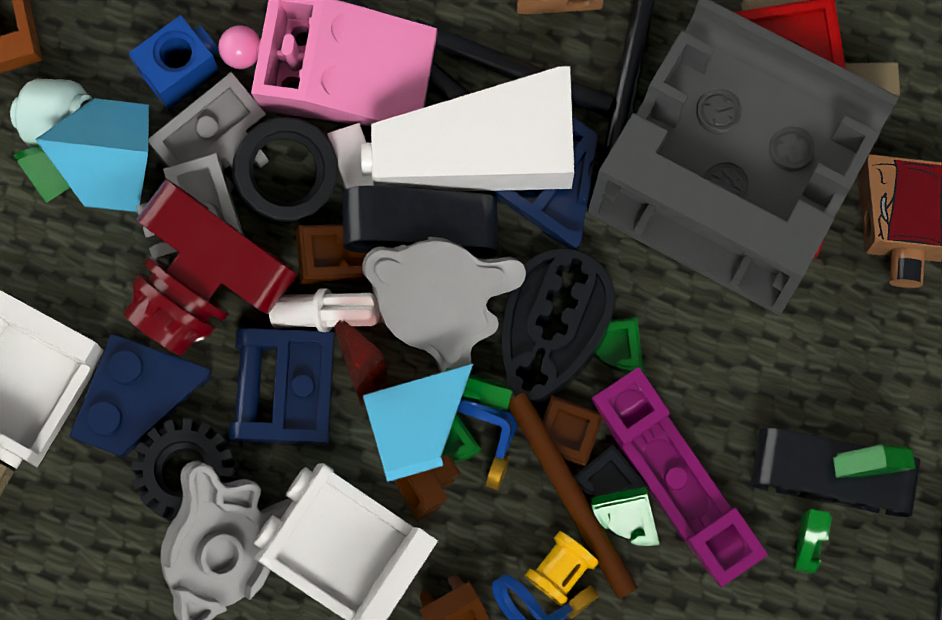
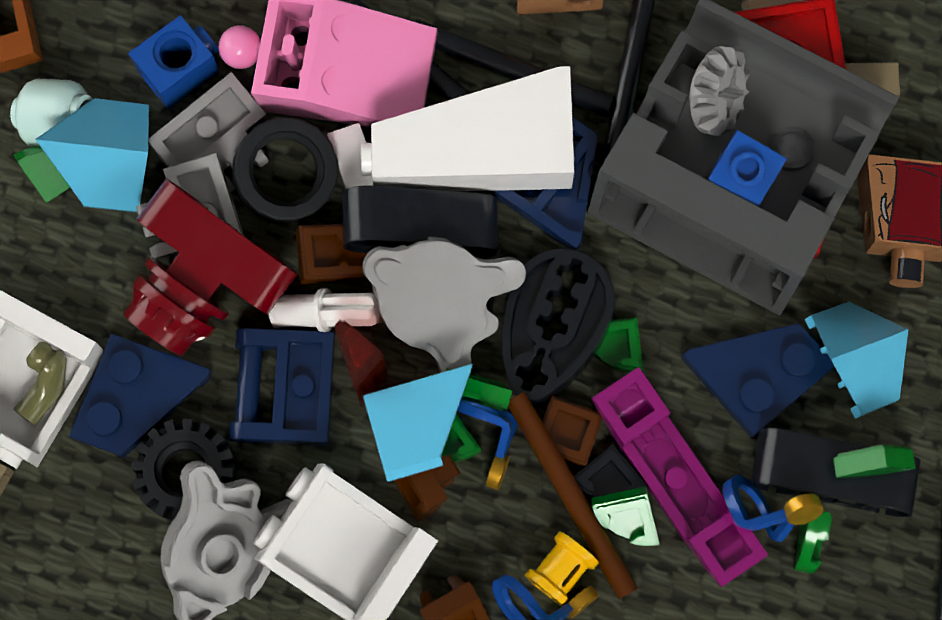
(48, 385): none -> olive arm
(721, 71): none -> light grey gear
(746, 168): none -> blue brick
(759, 372): none -> dark blue wing
(795, 512): none -> blue piece
(865, 353): none -> medium azure slope

